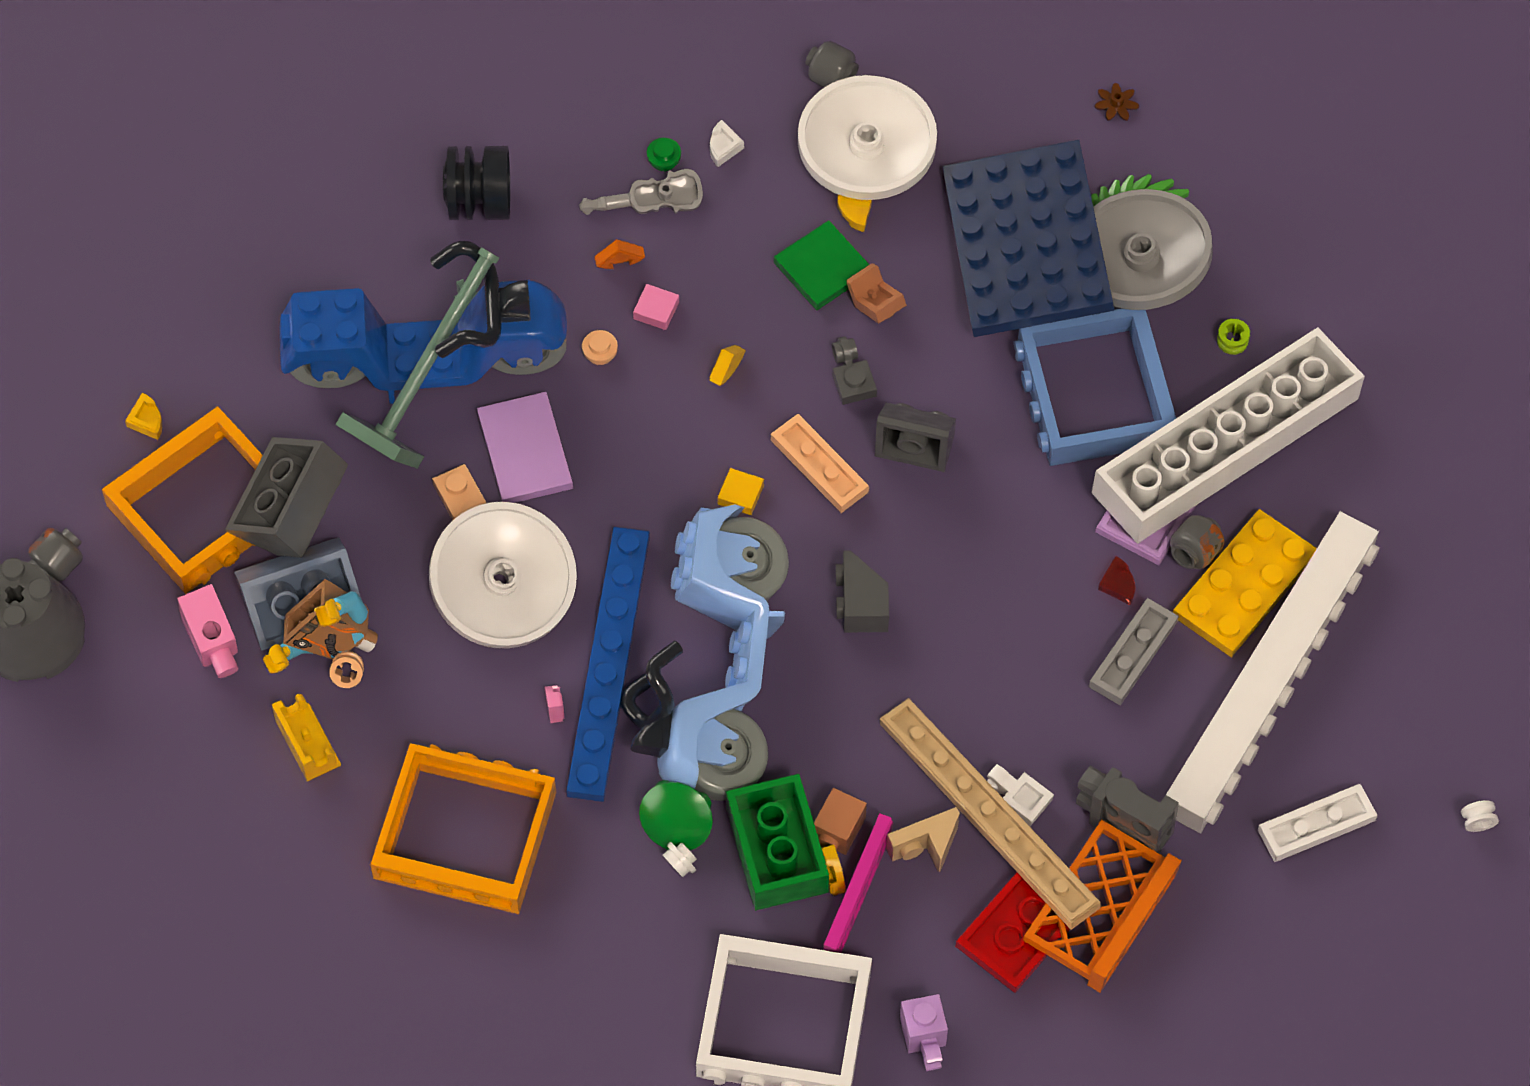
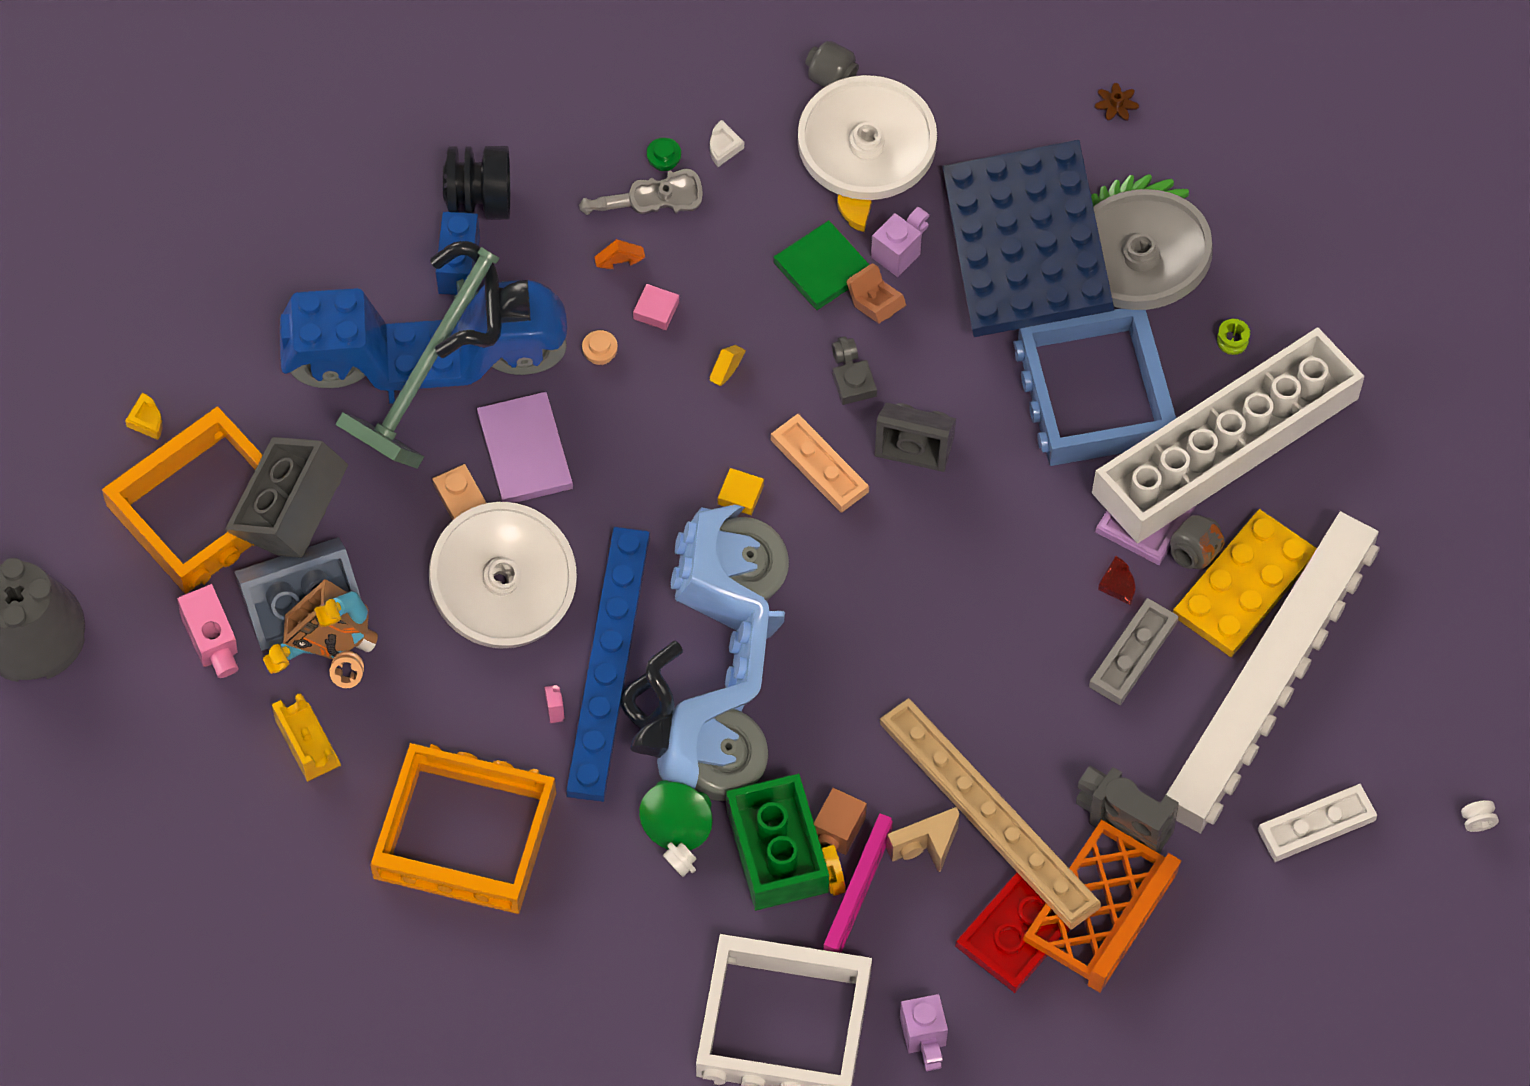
(56, 553): dark grey head -> none
(456, 228): none -> blue brick
(864, 596): dark grey slope -> none
(899, 241): none -> lavender brick
(1023, 795): white plate -> none

